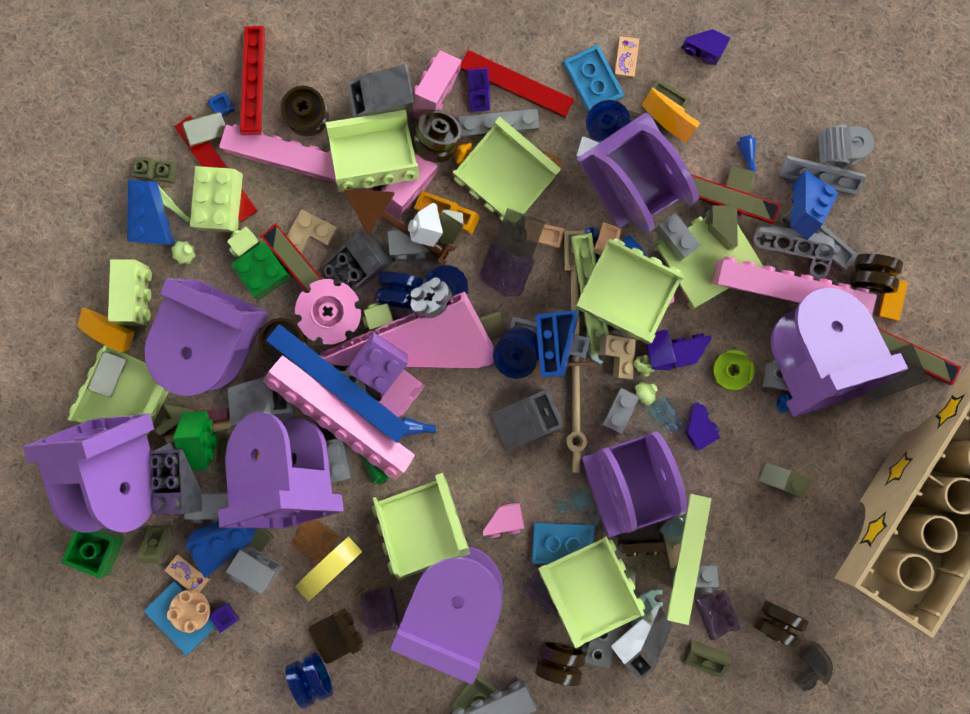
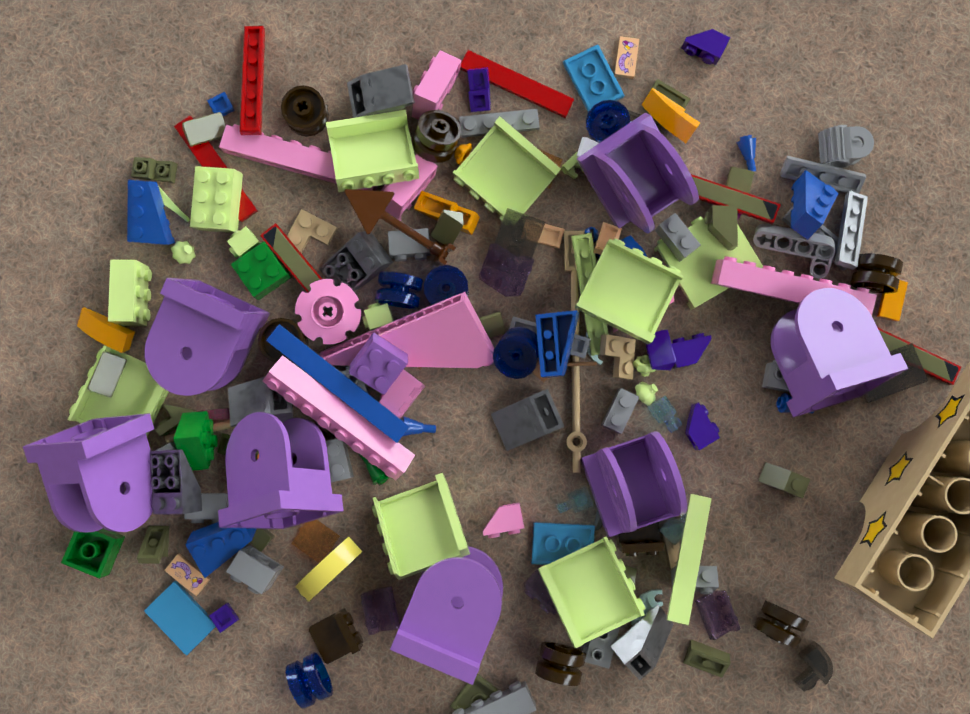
(189, 611): light nougat dish -> none
(426, 226): white slope -> none
(432, 289): flat silver plate -> none
(568, 167): none -> yellowish green tile
(741, 362): lime plate -> none
(851, 230): none -> light grey plate

